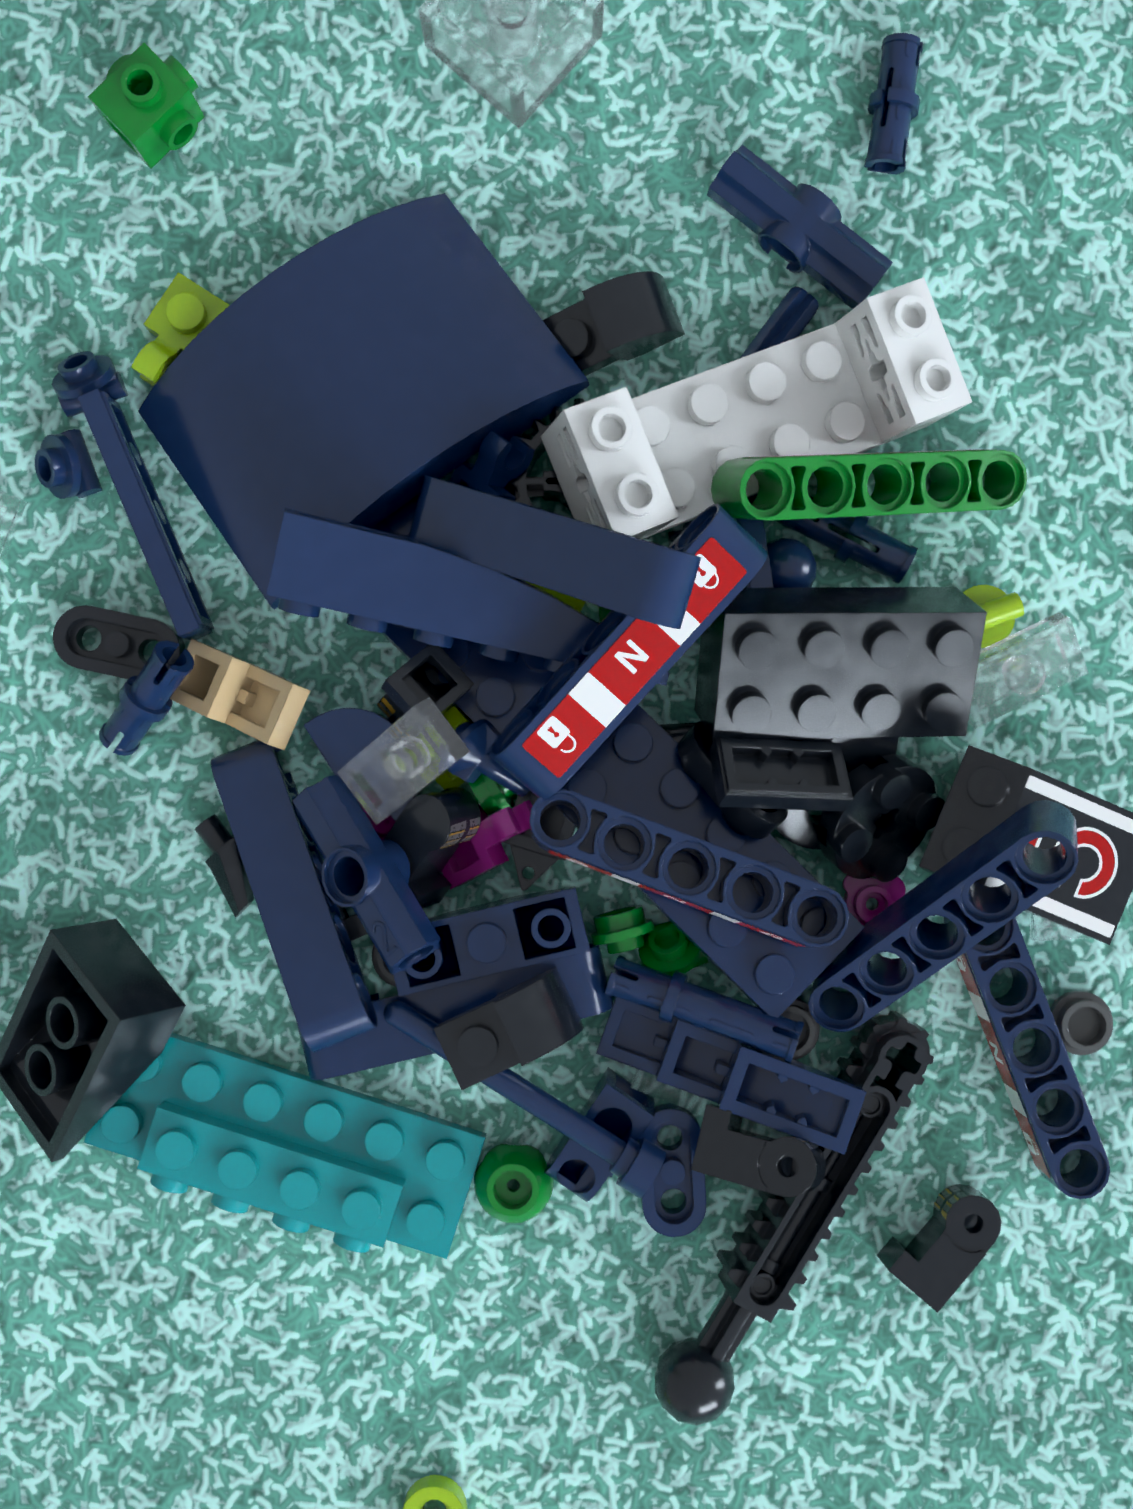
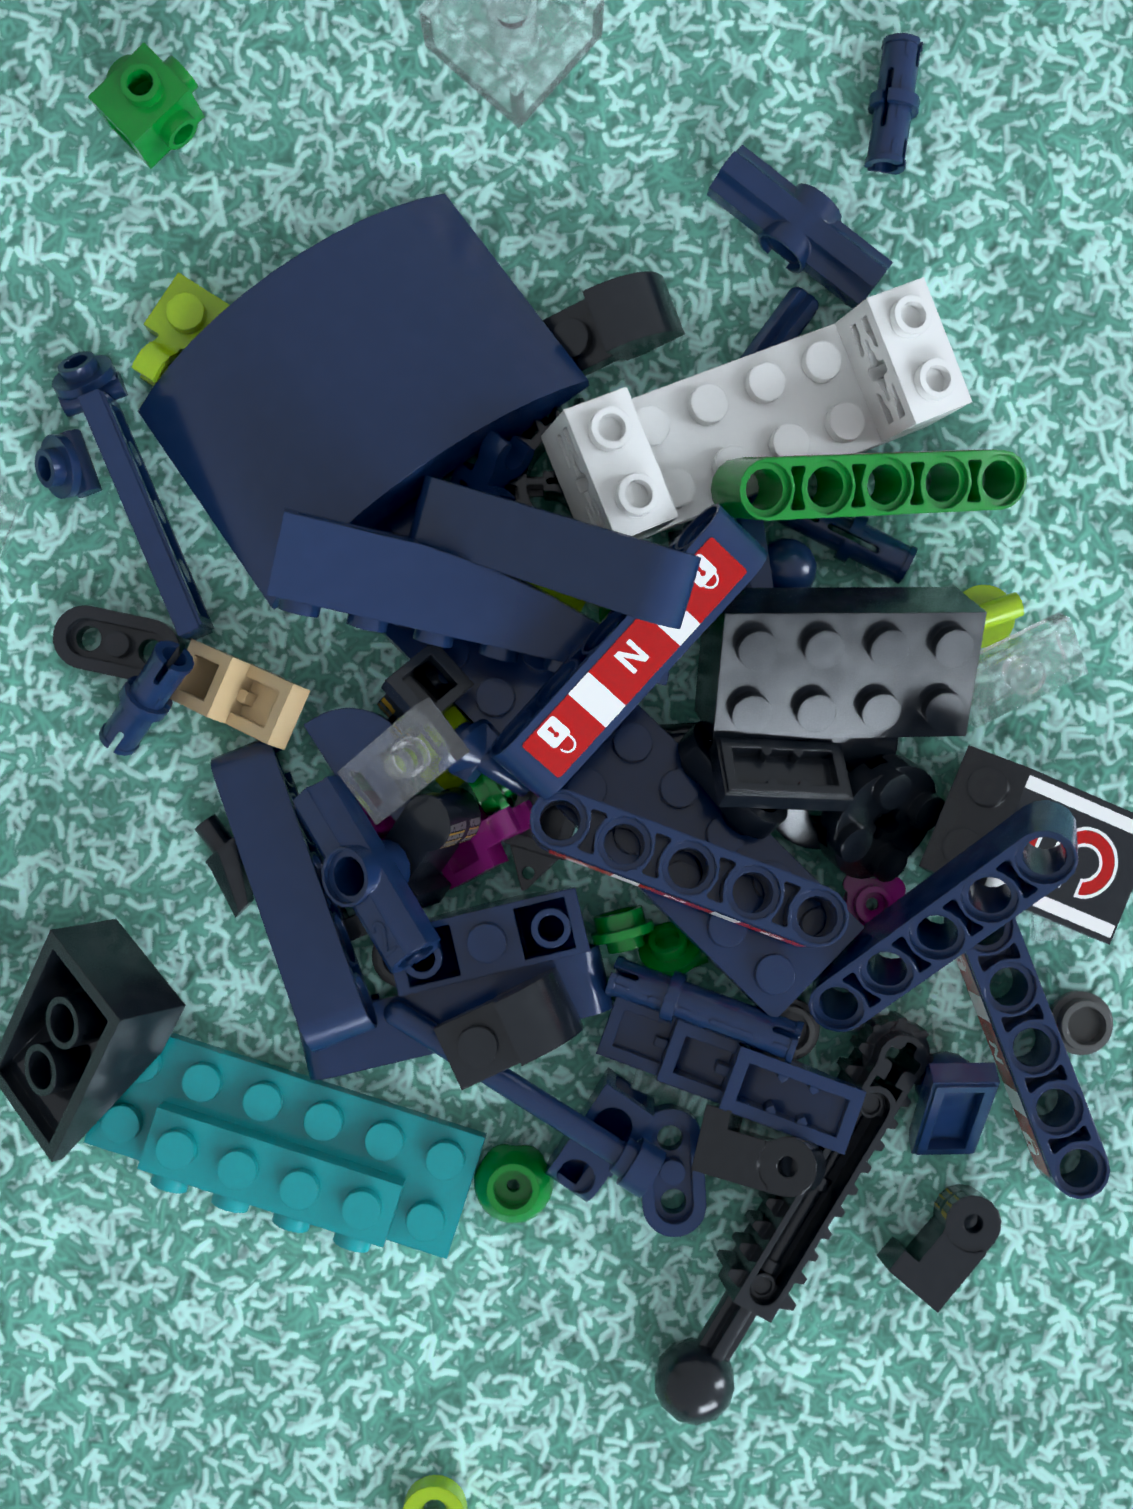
(952, 1105): none -> dark blue tile

